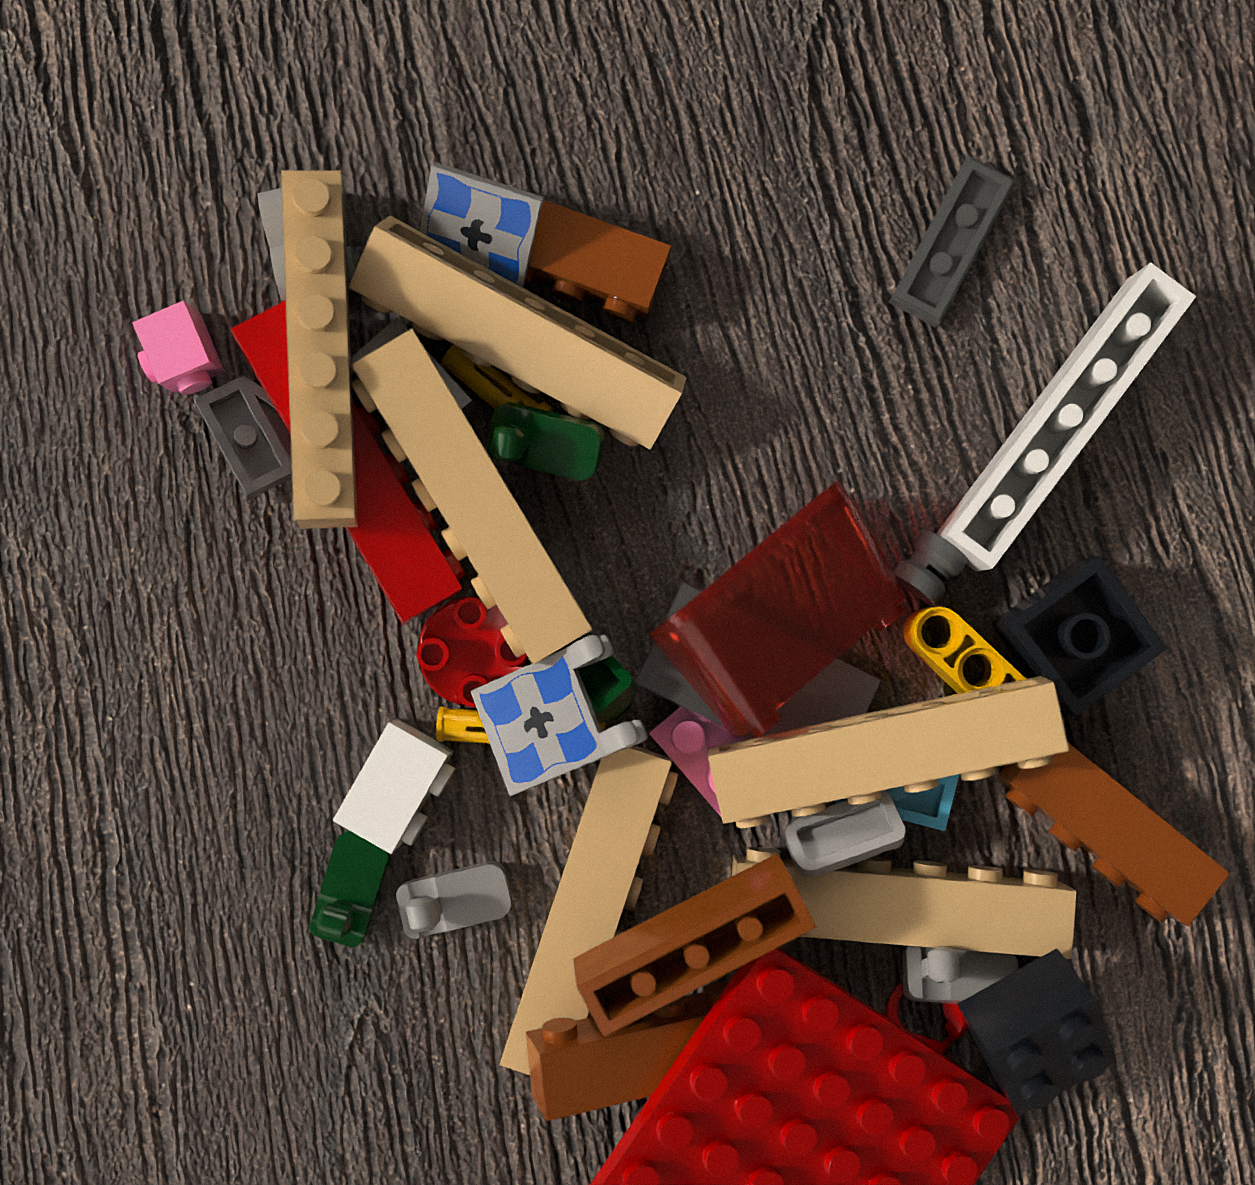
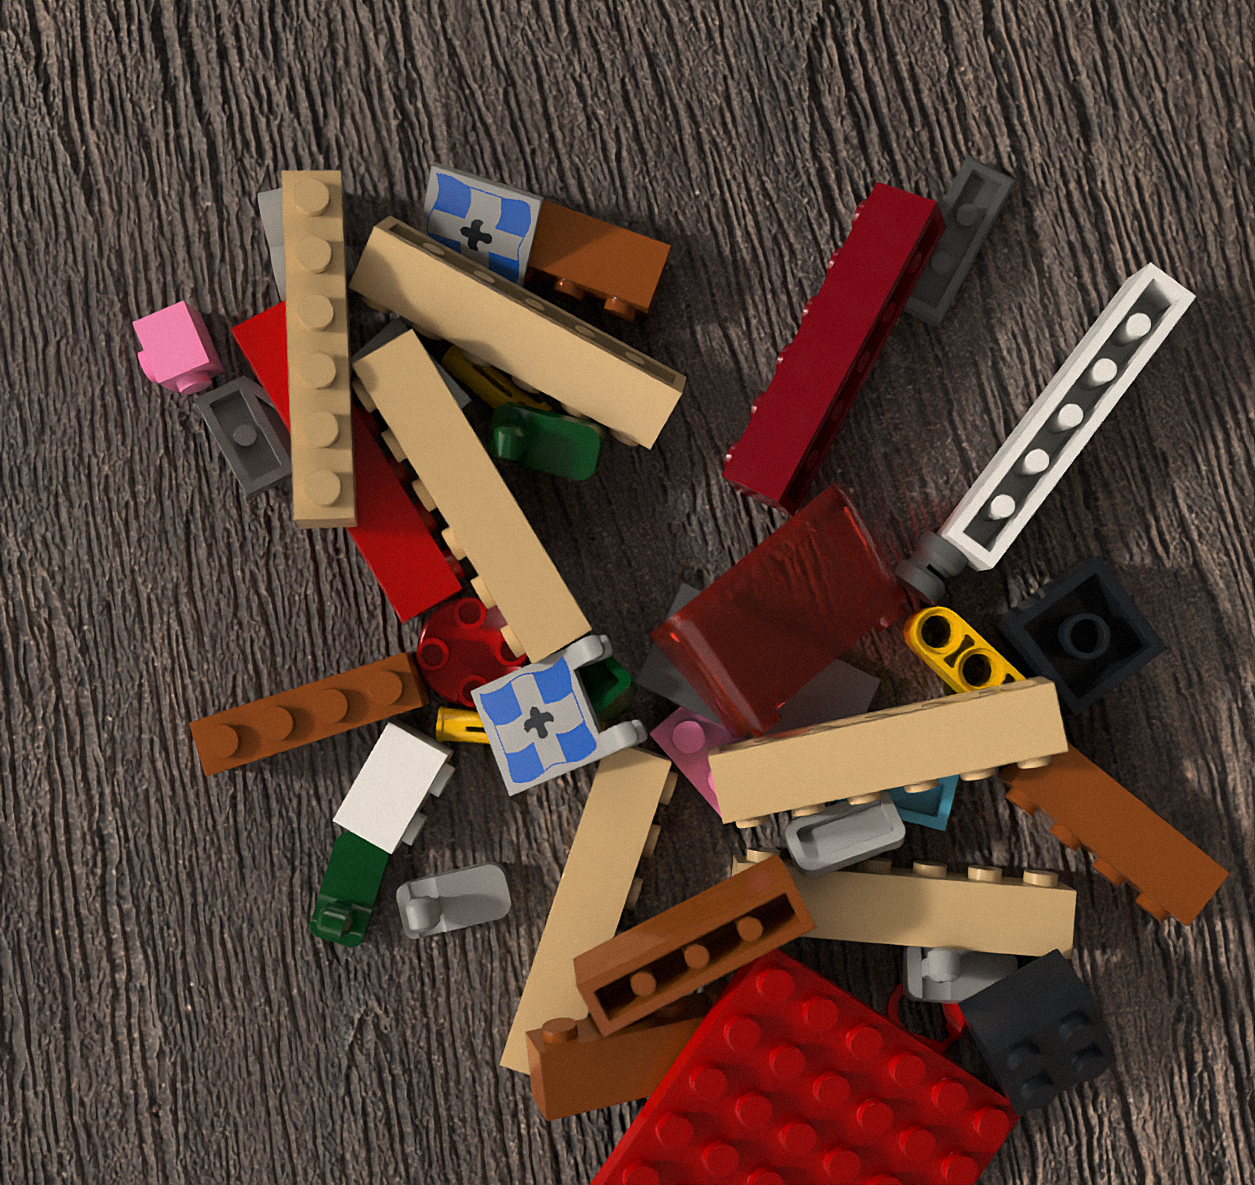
(309, 712): none -> dark orange brick
(834, 347): none -> dark red brick

